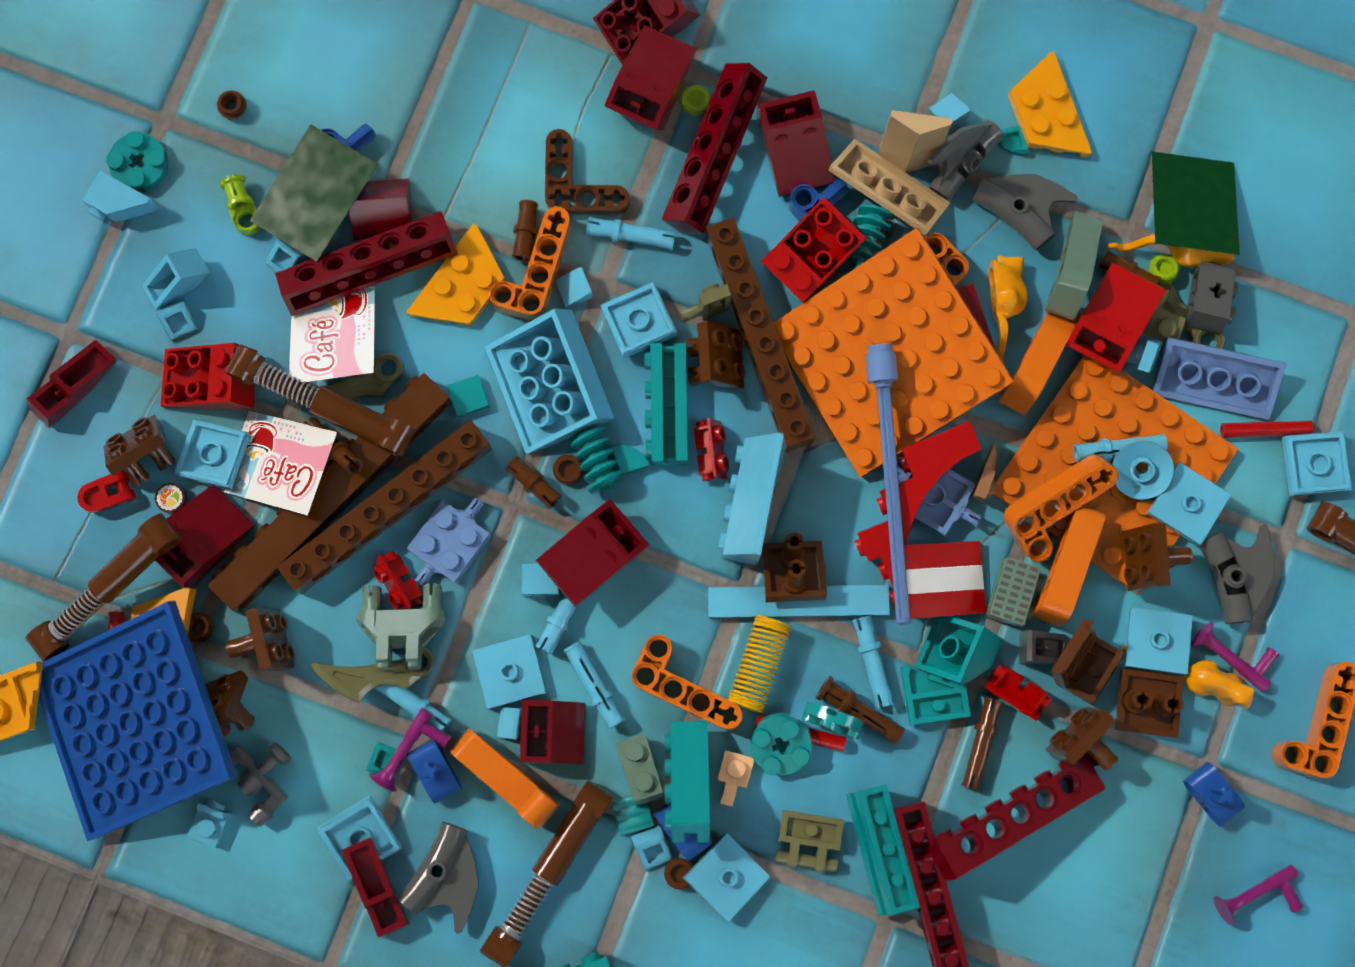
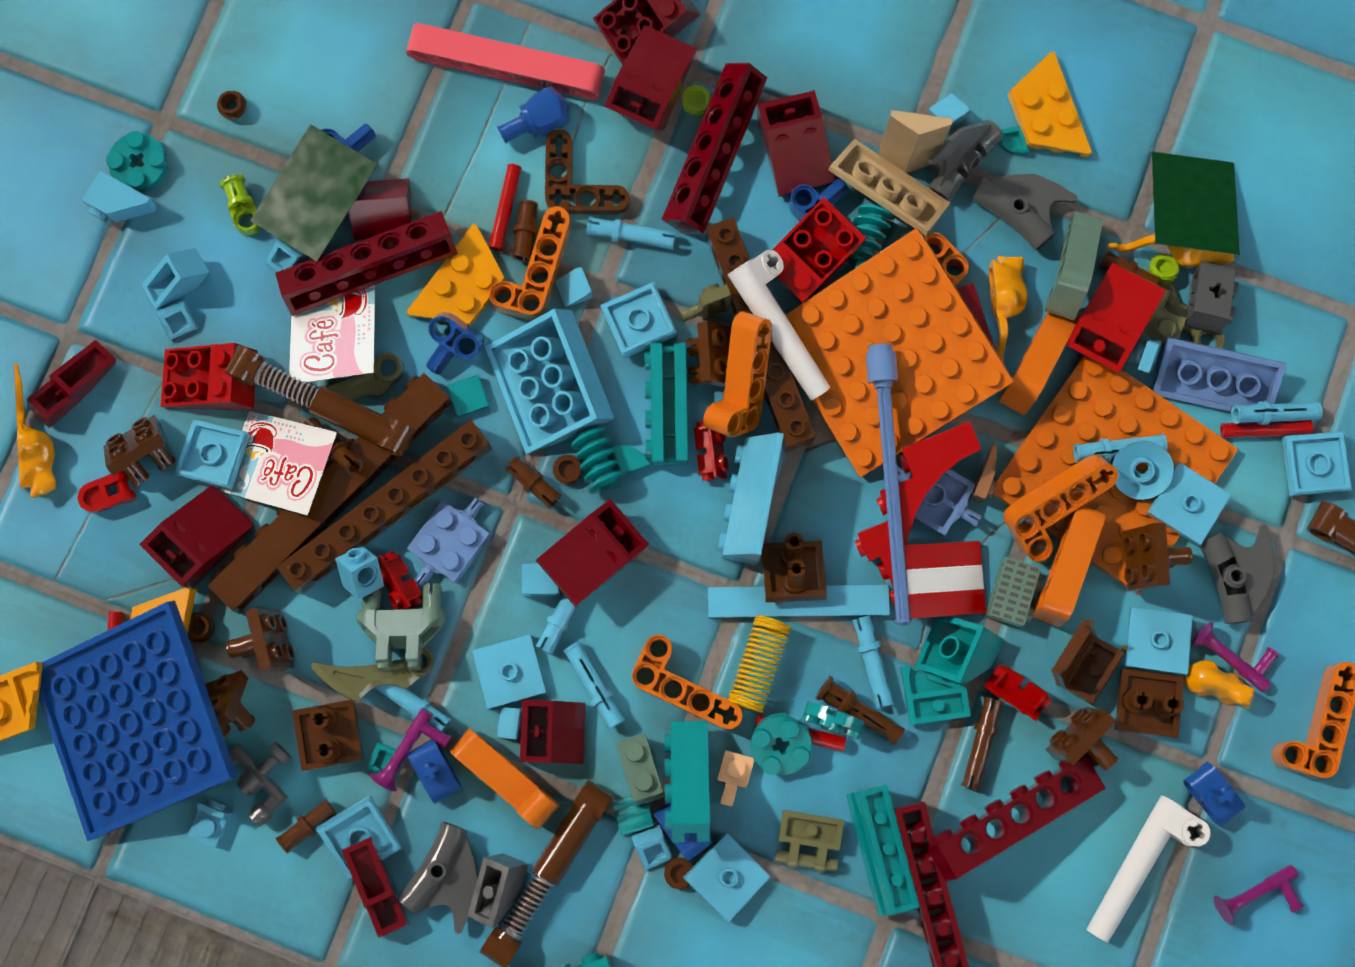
(35, 450): none -> light orange animal
(153, 540): reddish brown piece -> none
(170, 498): tile -> none
(306, 826): none -> reddish brown pin
(328, 735): none -> reddish brown plate
(359, 572): none -> medium azure brick
(450, 343): none -> blue beam
(496, 888): none -> flat silver slope
(505, 61): none -> coral beam
(505, 207): none -> red piece
(538, 115): none -> blue piece
(745, 377): none -> orange beam
(751, 282): none -> white axle
(1041, 647): flat silver slope -> none
(1165, 821): none -> white axle
(1264, 413): none -> medium azure pin

